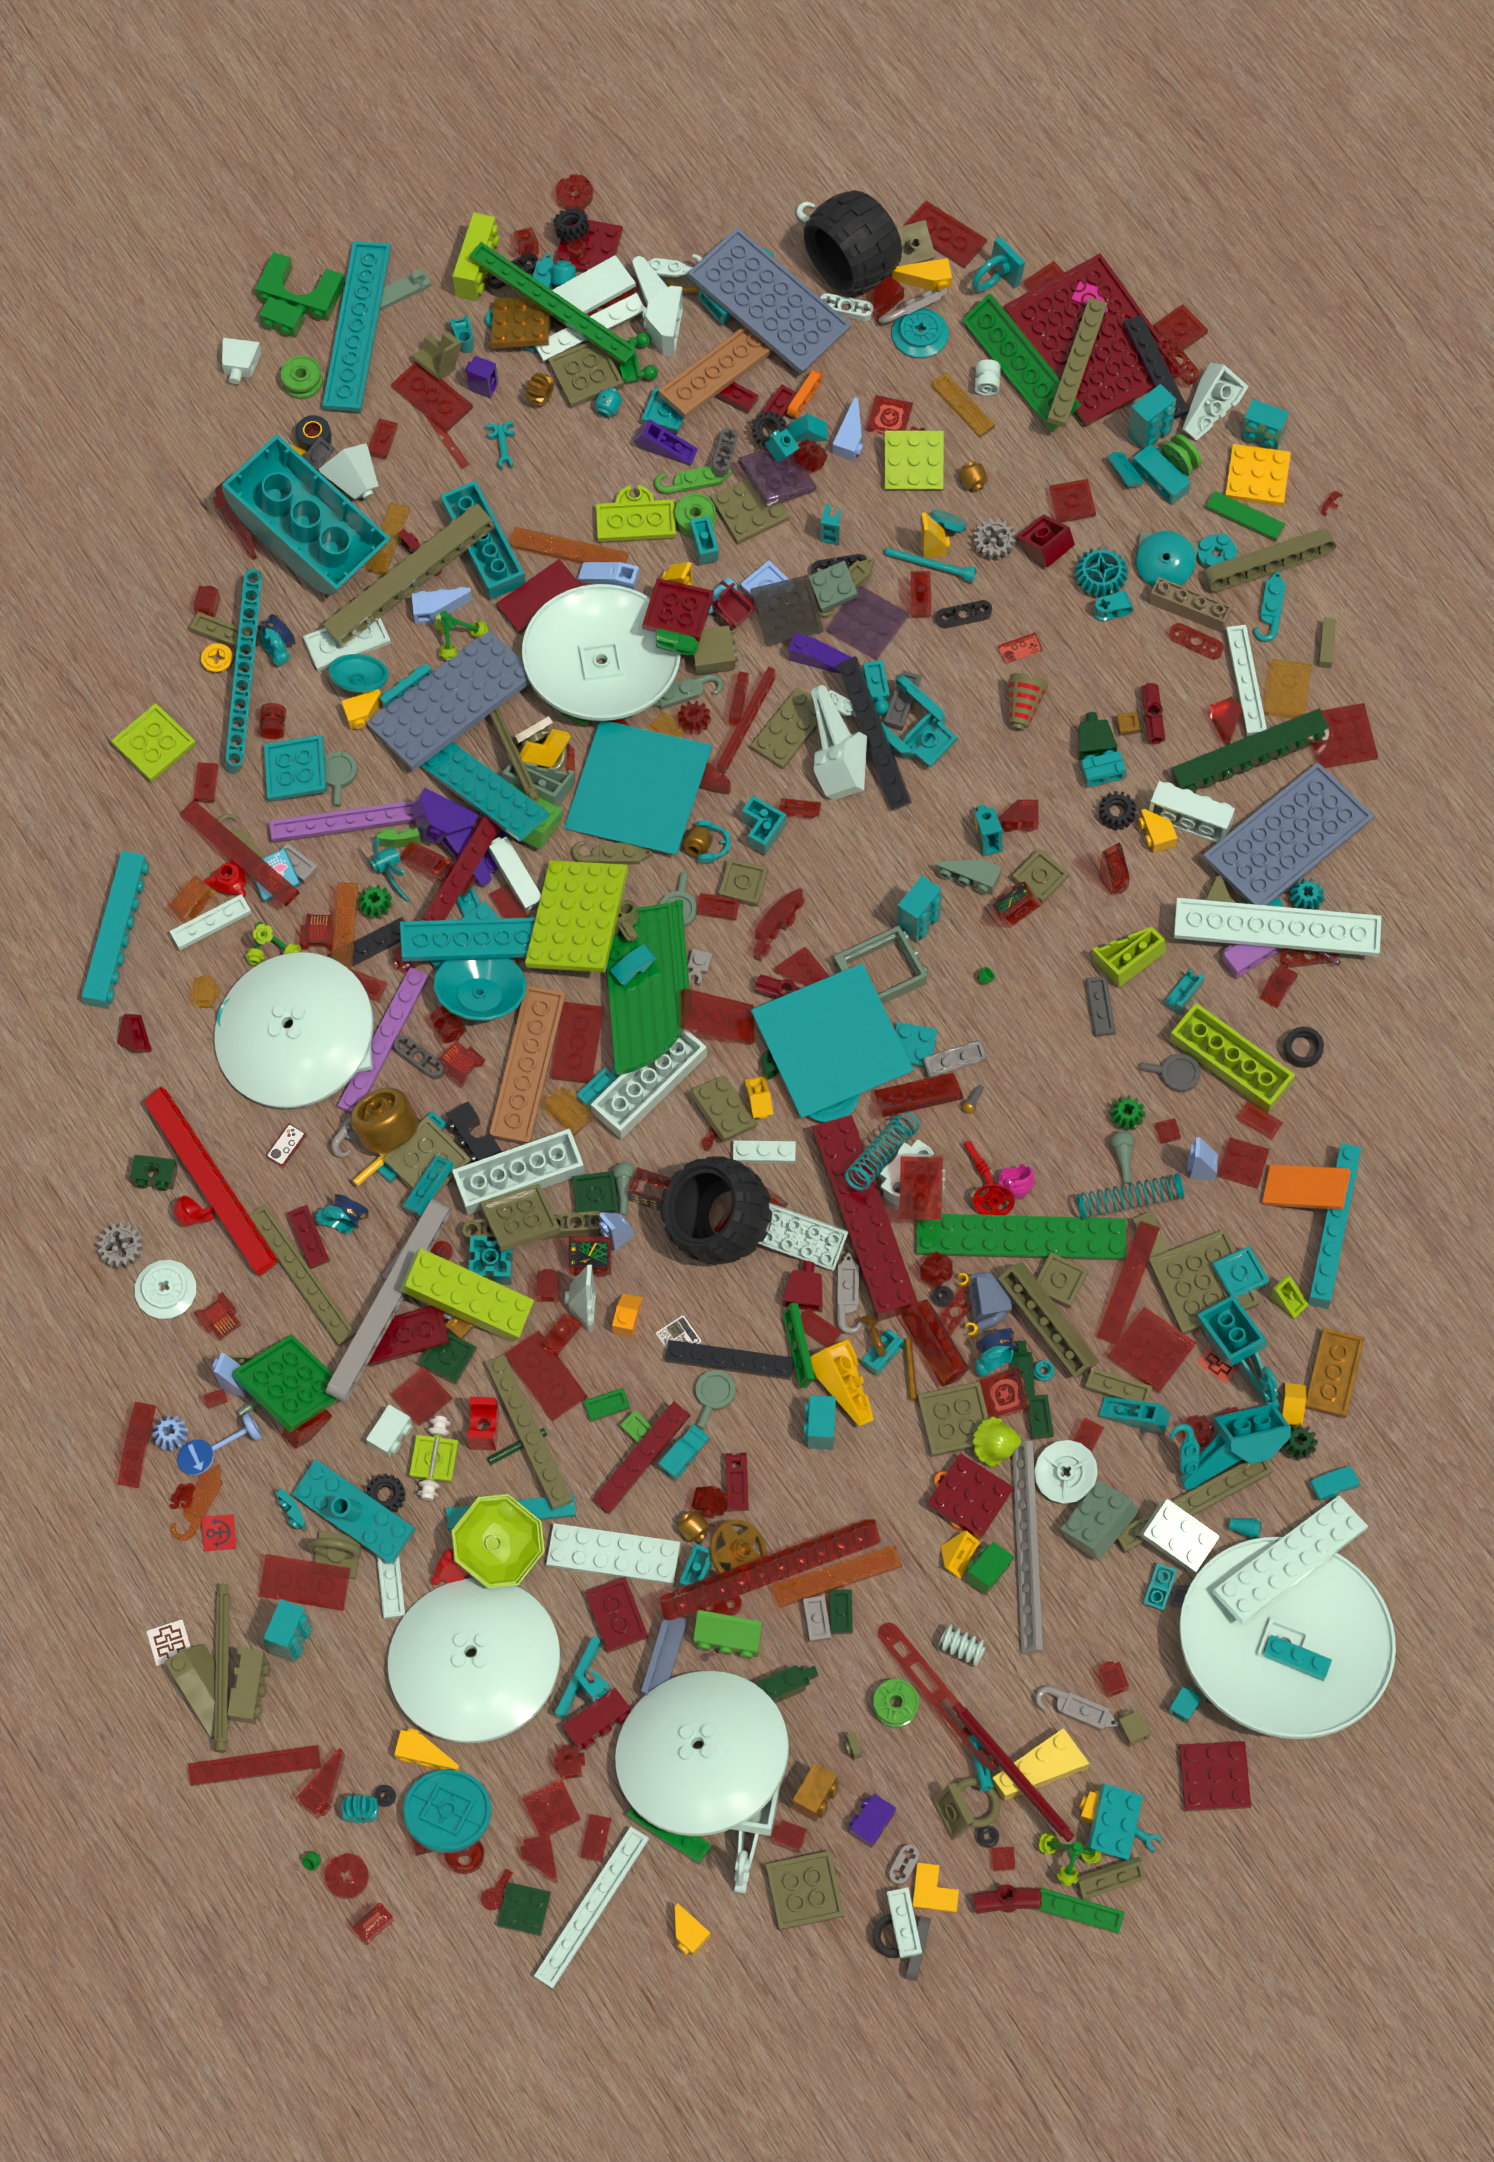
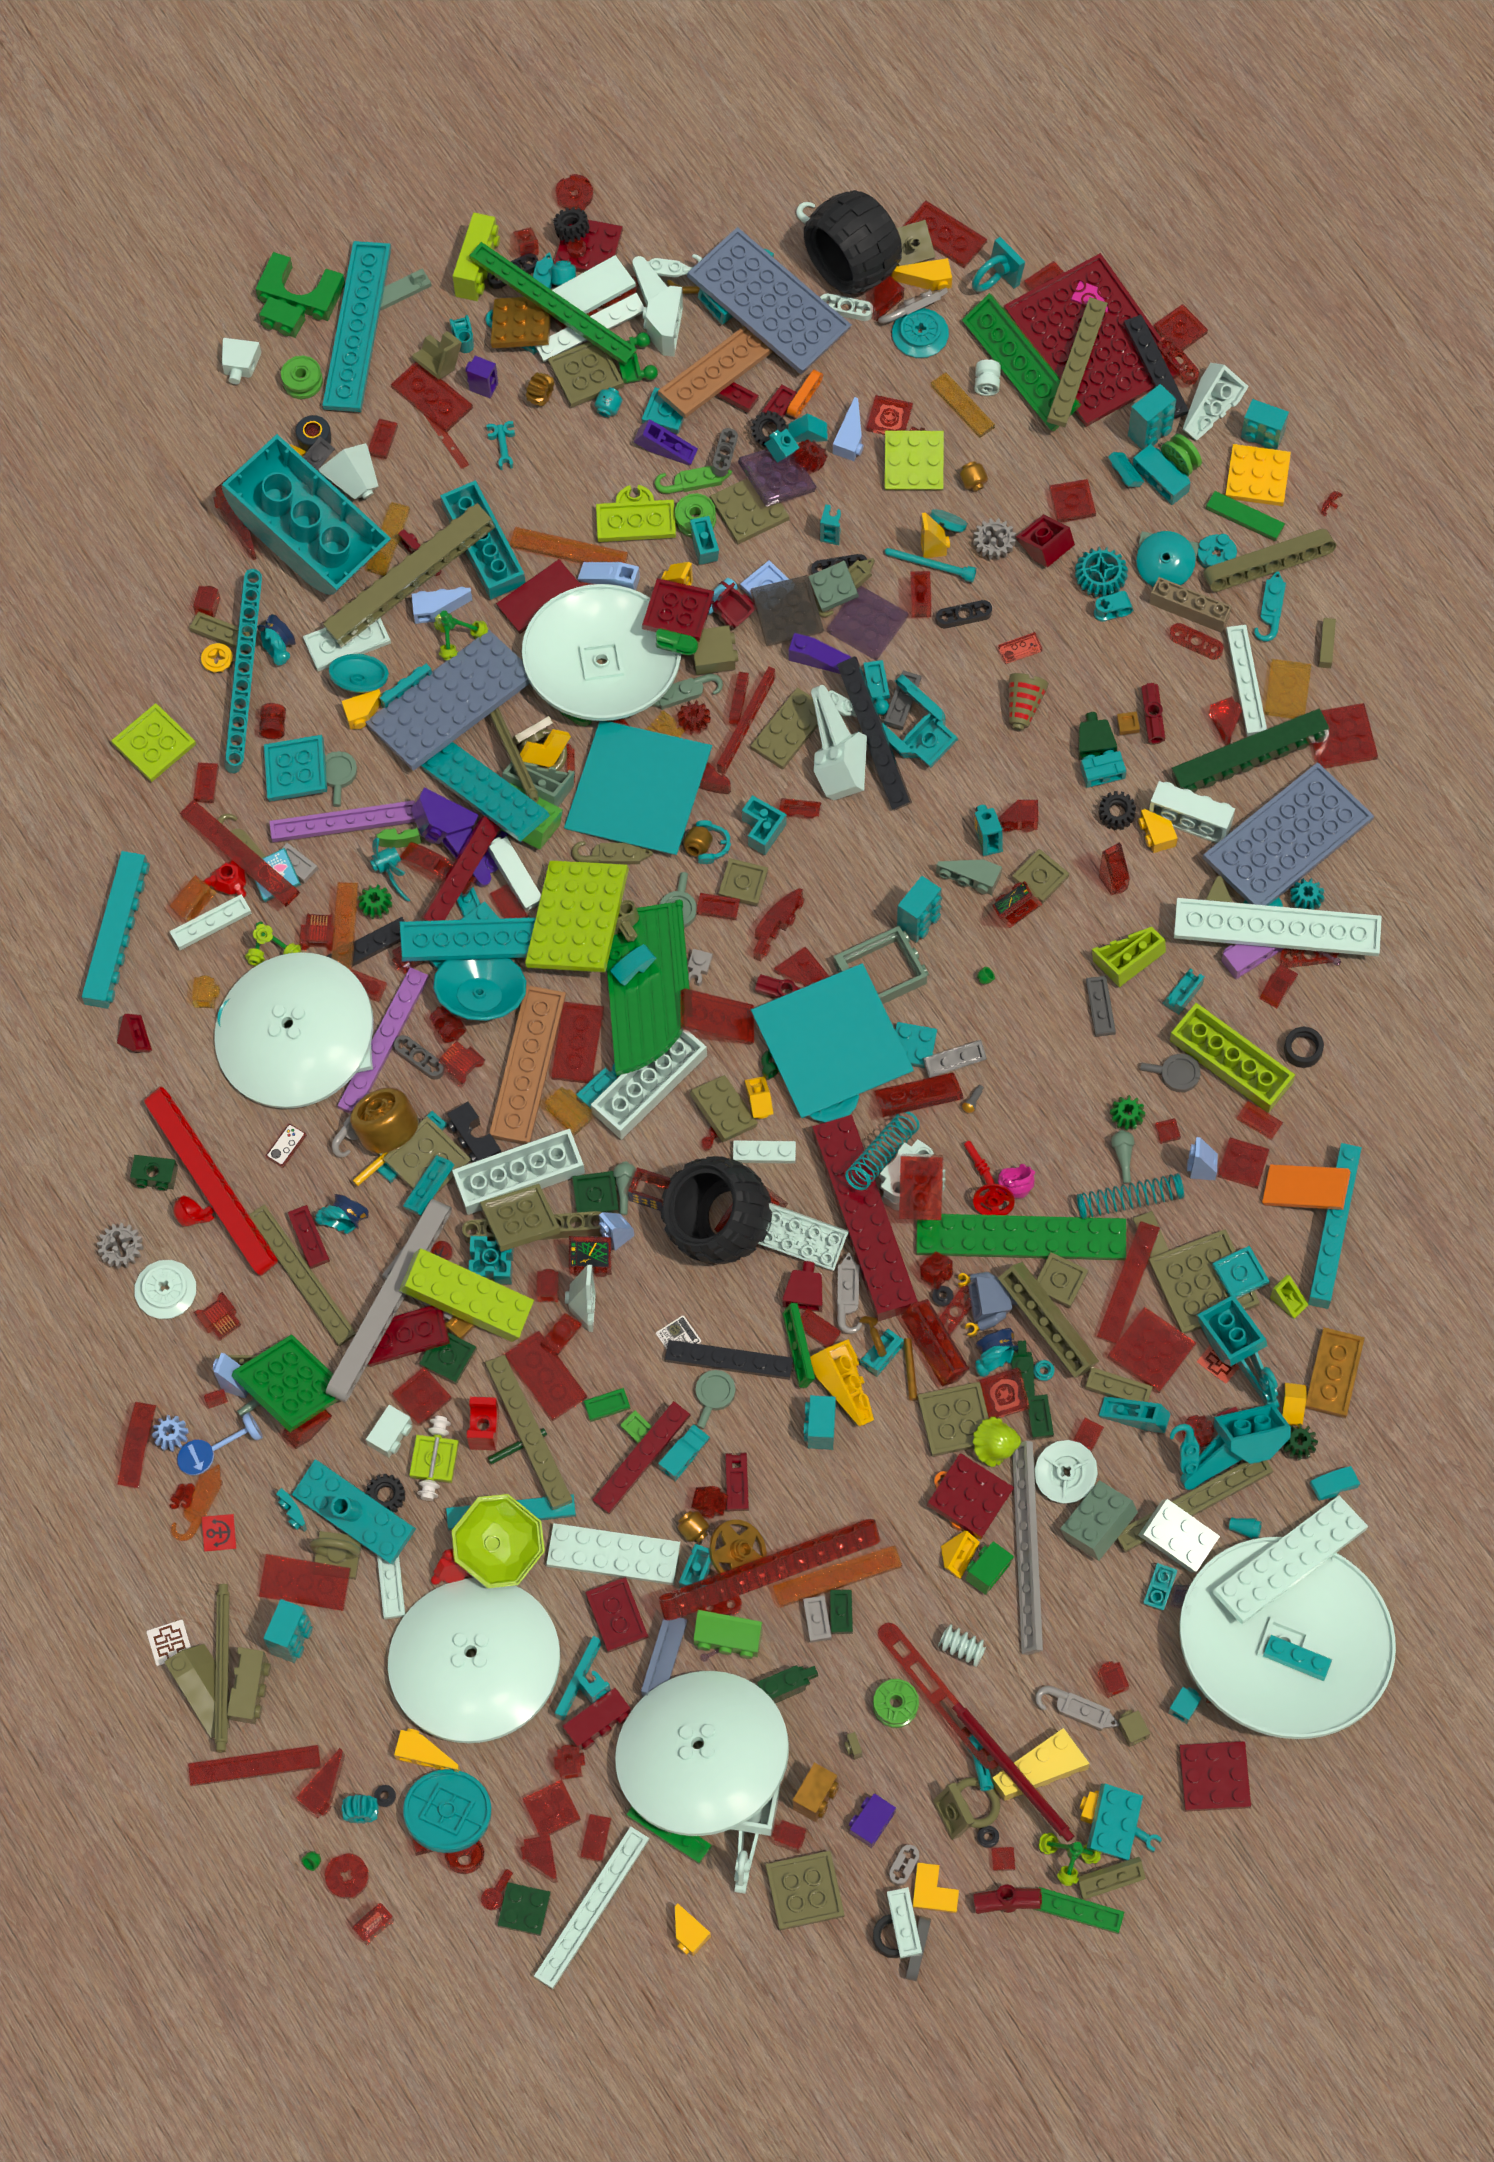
(627, 1315): light orange slope -> none

